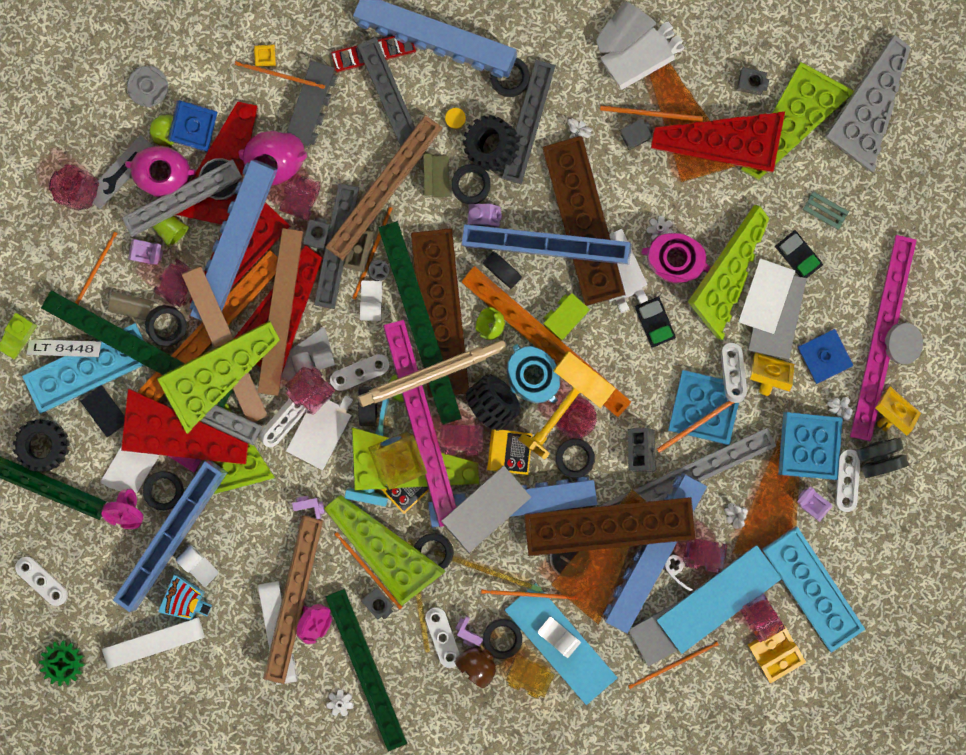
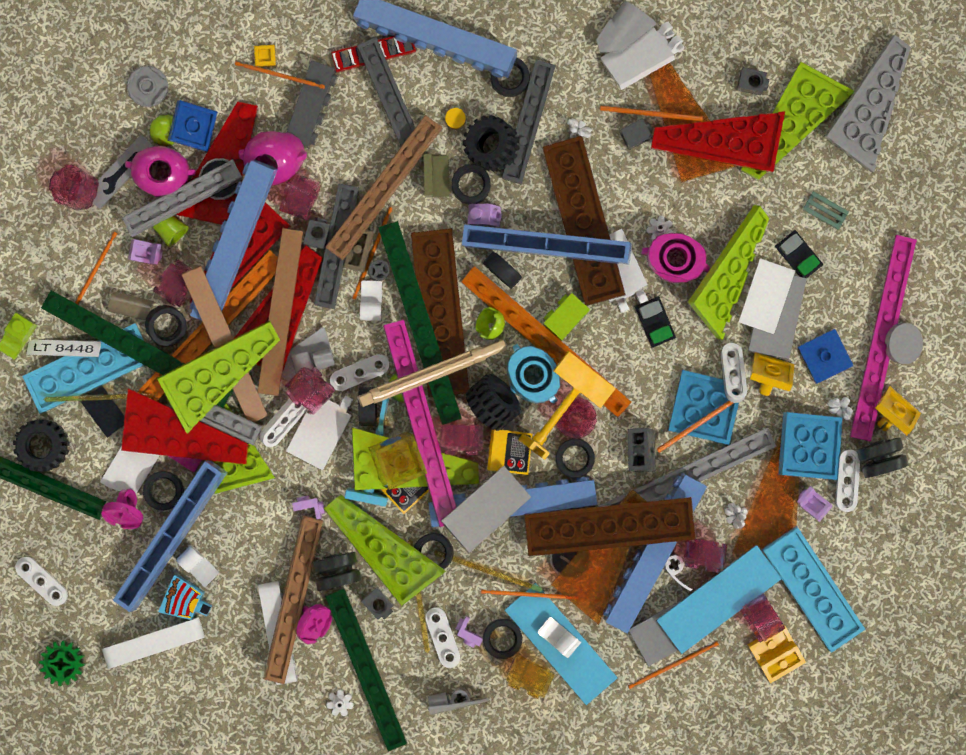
(95, 397): none -> clear yellow axle
(336, 571): none -> pearl dark grey wheel
(368, 570): orange piece -> none
(440, 703): none -> light grey panel
(477, 665): reddish brown cylinder -> none

